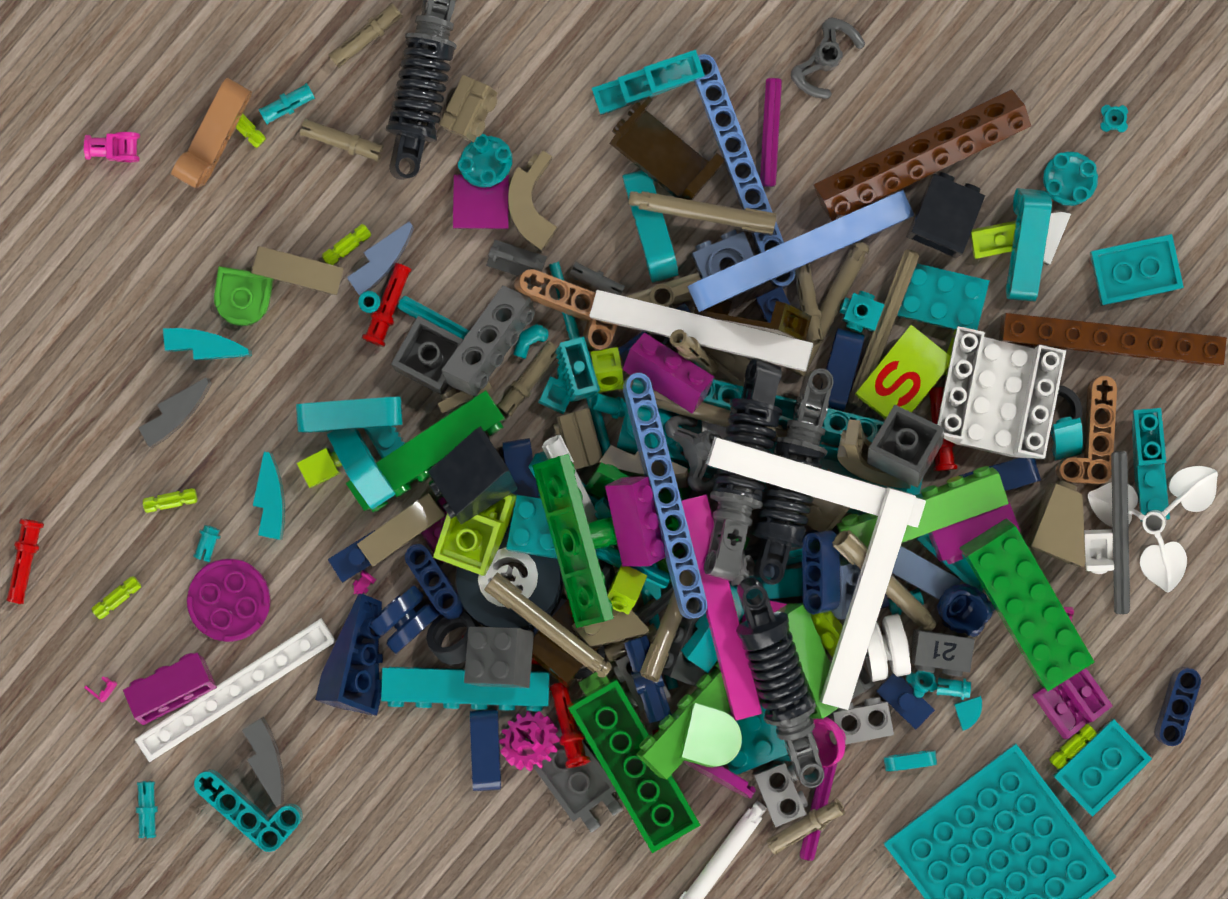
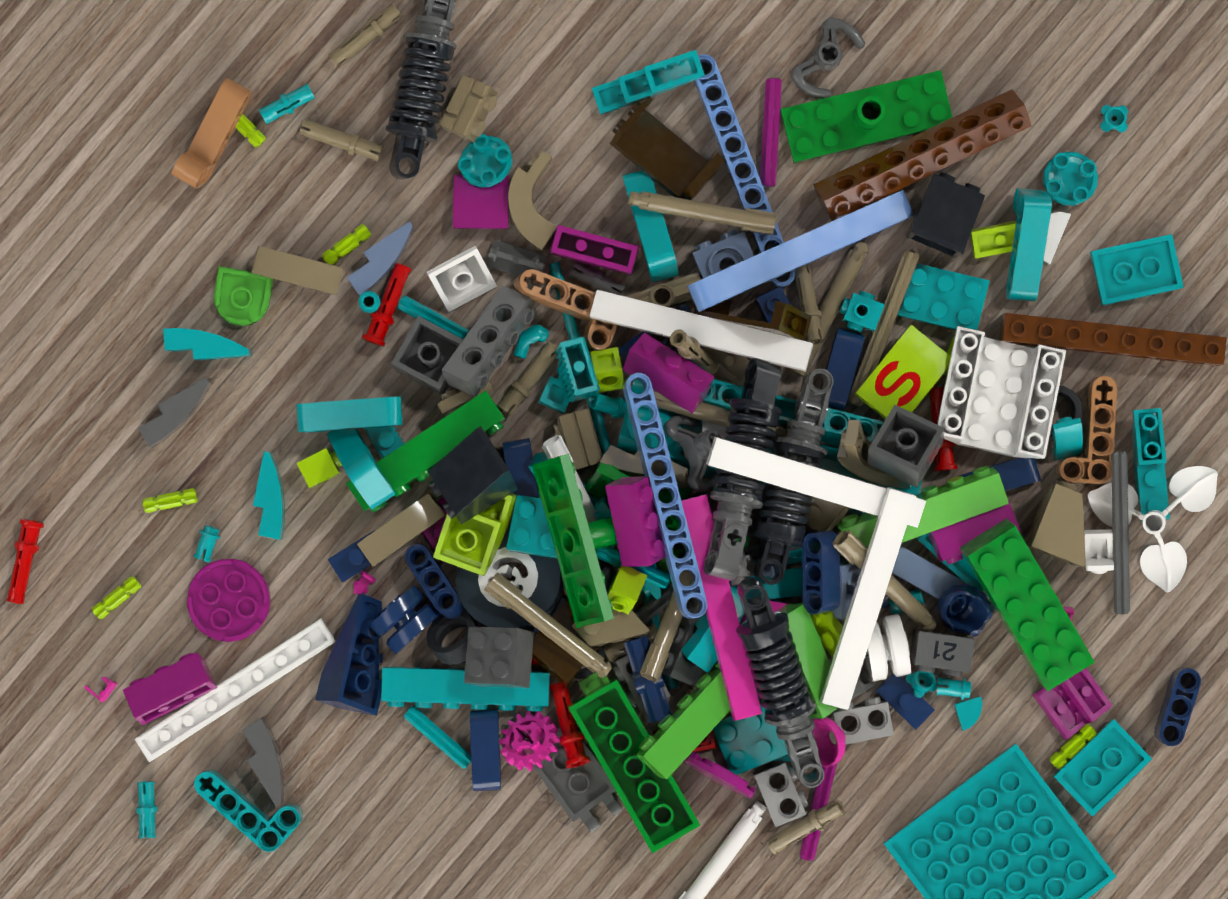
(115, 147): dark pink connector -> none
(438, 737): none -> teal axle
(461, 279): none -> white slope
(594, 250): none -> magenta brick
(710, 737): tile -> none
(838, 121): none -> green plate
(910, 760): teal beam -> none

